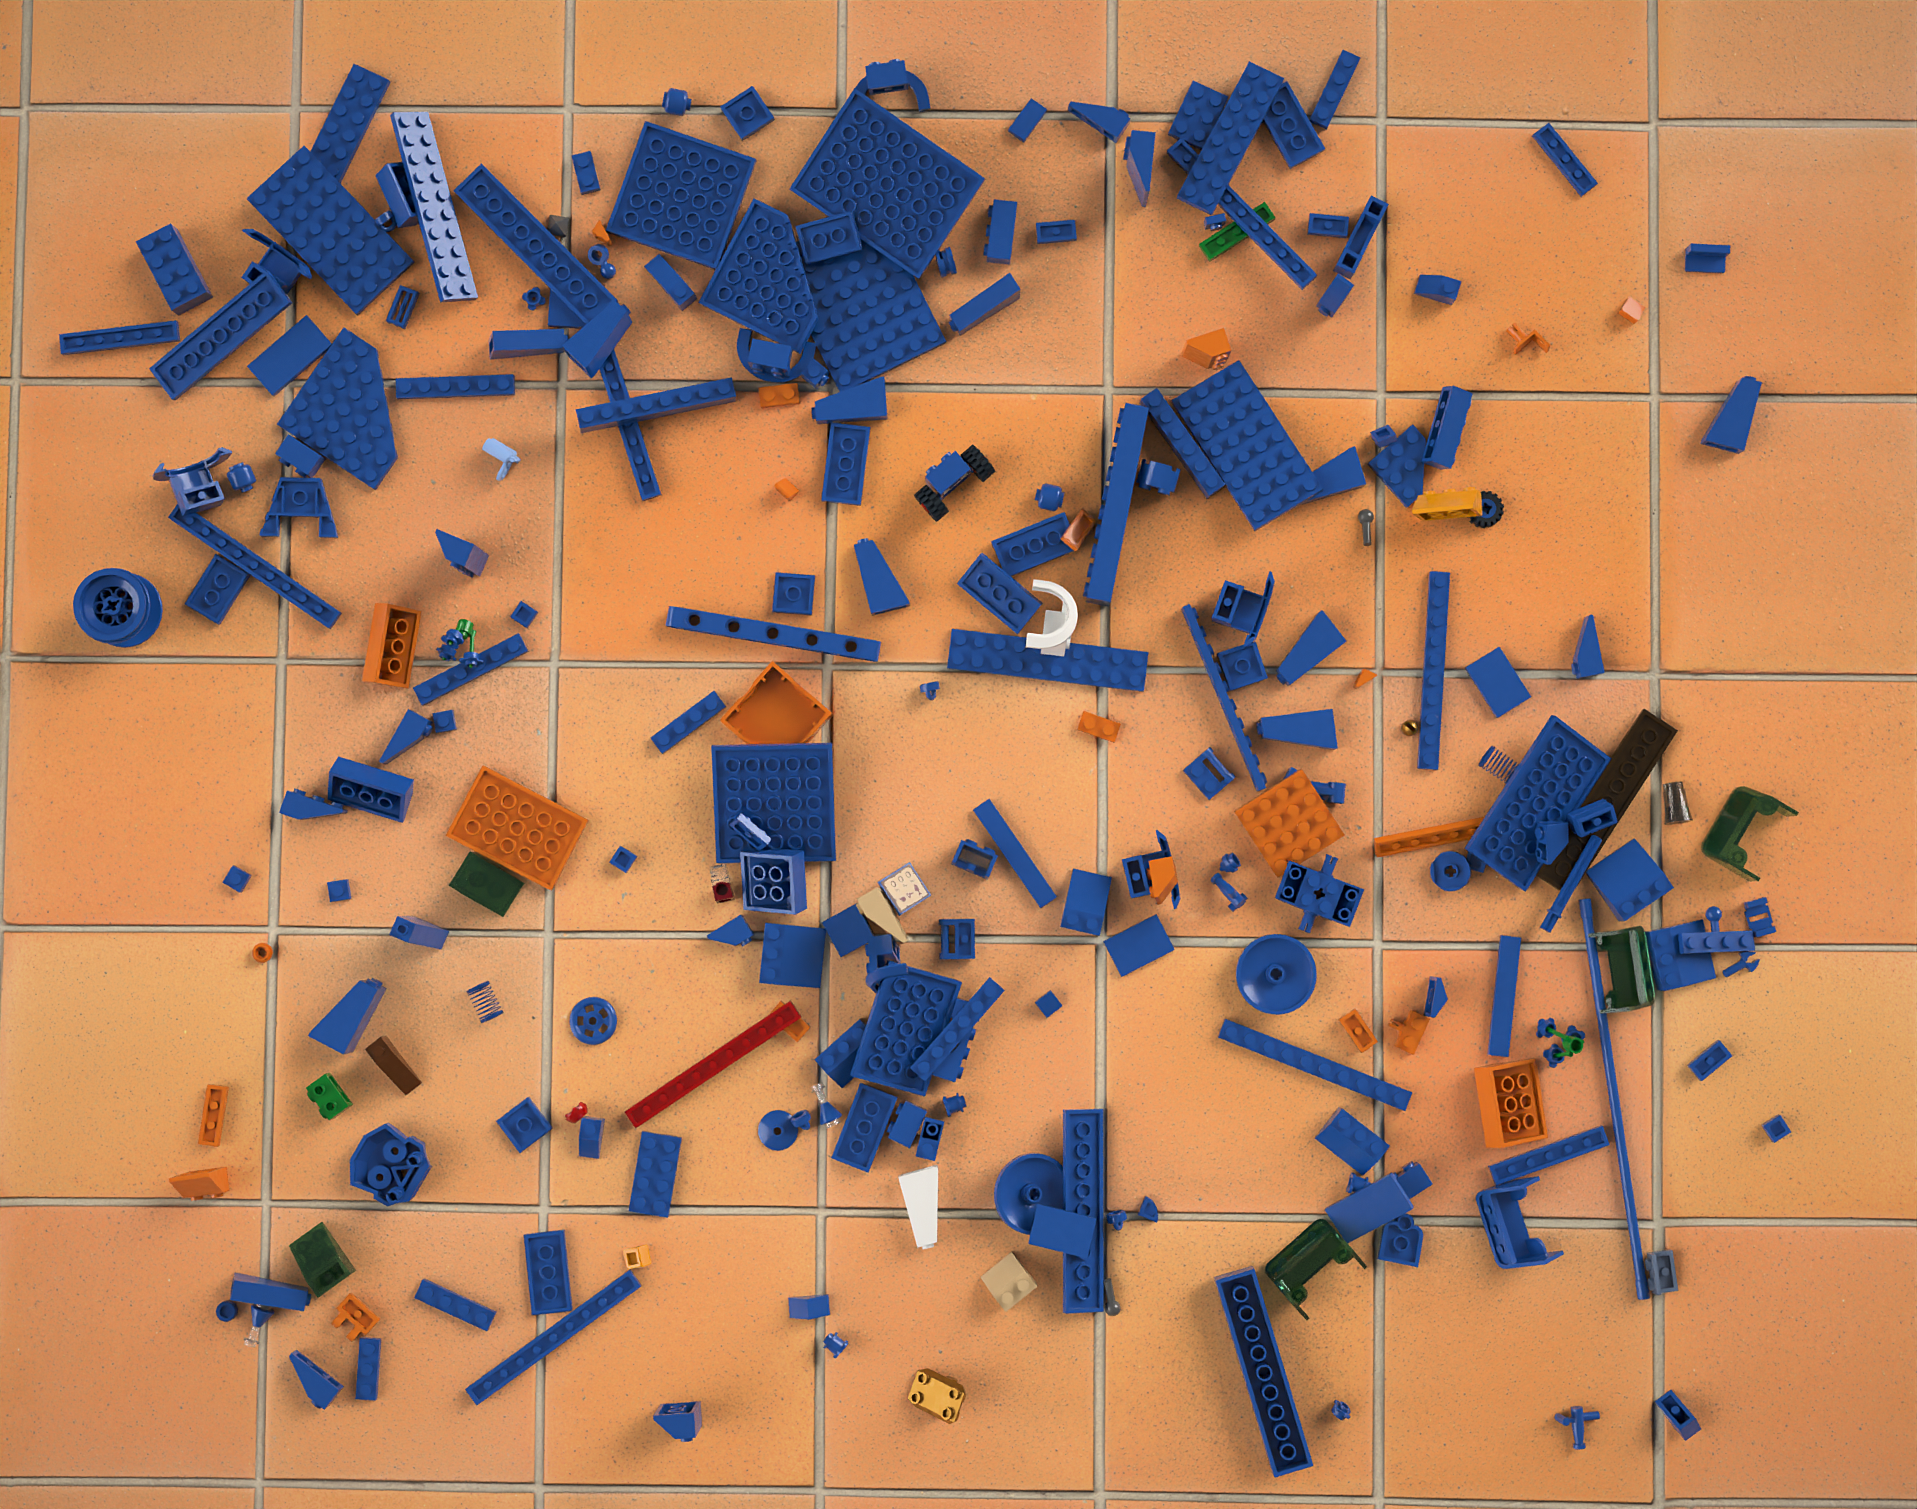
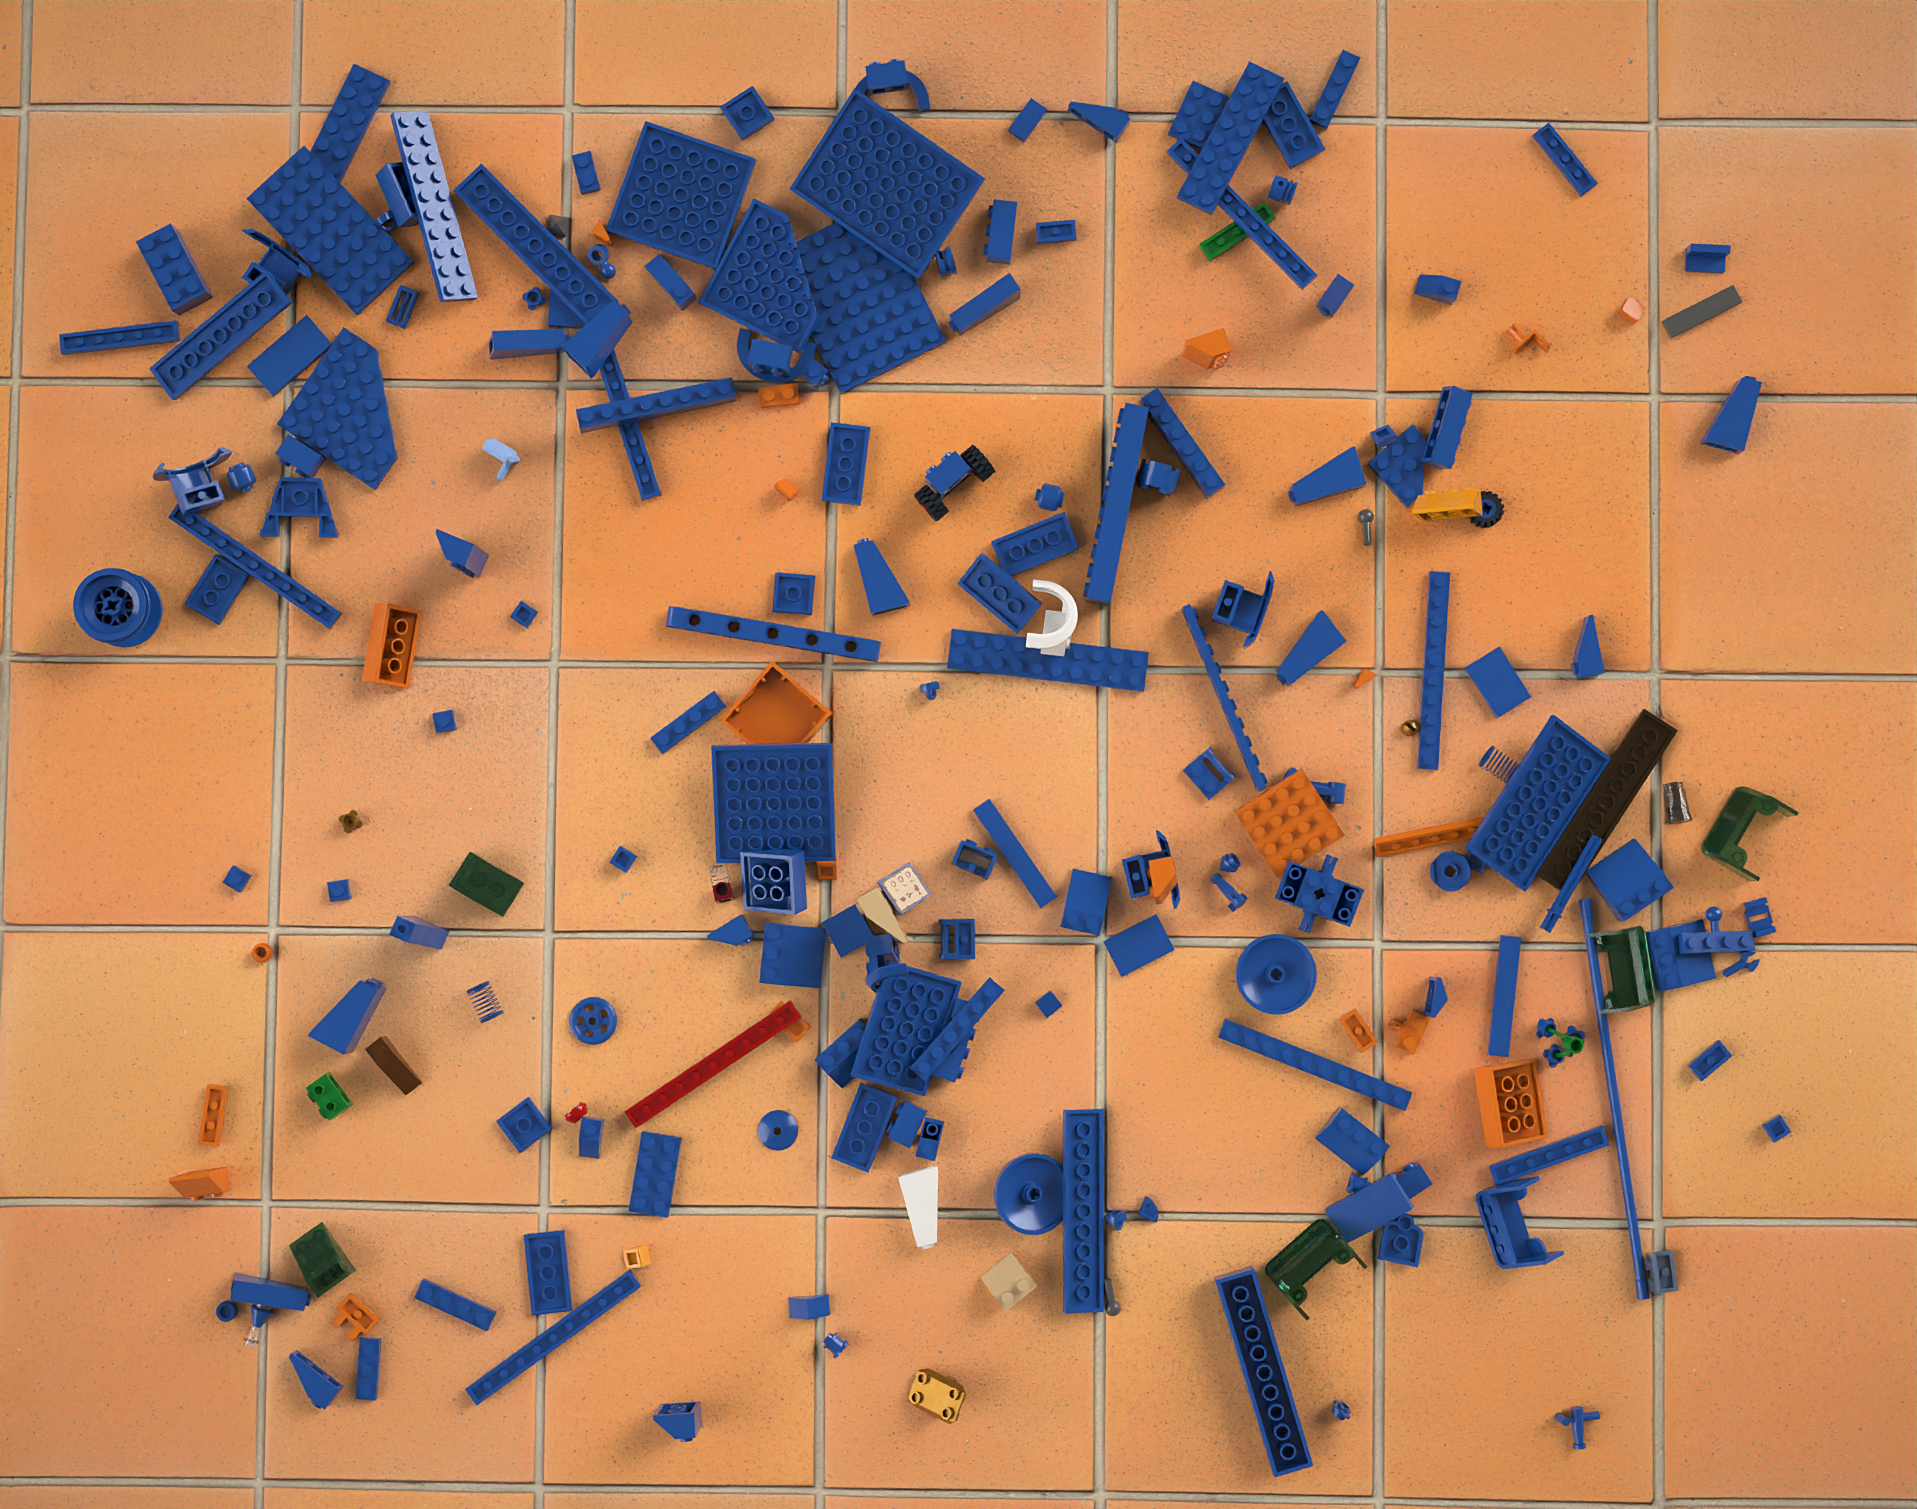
(304, 807): blue slope -> none
(352, 815): none -> pearl gold plate
(370, 789): blue slope -> none
(376, 1156): blue brick -> none
(409, 733): blue slope -> none
(454, 638): blue plant -> none
(455, 386): blue plate -> none
(461, 675): blue plate -> none
(517, 828): orange plate -> none
(676, 102): blue head -> none
(750, 832): blue plate -> none
(801, 1119): blue tile -> none
(826, 870): none -> orange slope
(828, 1114): piece -> none
(829, 237): blue tile -> none
(855, 404): blue slope -> none
(954, 1104): blue brick -> none
(1062, 1230): blue tile -> none
(1078, 530): orange tile -> none
(1098, 726): orange plate -> none
(1139, 157): blue slope -> none
(1215, 222): blue plate -> none
(1242, 666): blue plate -> none
(1247, 445): blue plate -> none
(1282, 189): none -> blue piece
(1304, 728): blue slope -> none
(1328, 225): blue plate -> none
(1360, 237): blue arch -> none
(1551, 840): blue slope -> none
(1592, 818): blue brick -> none
(1678, 1415): blue slope -> none
(1701, 311): none -> dark grey tile

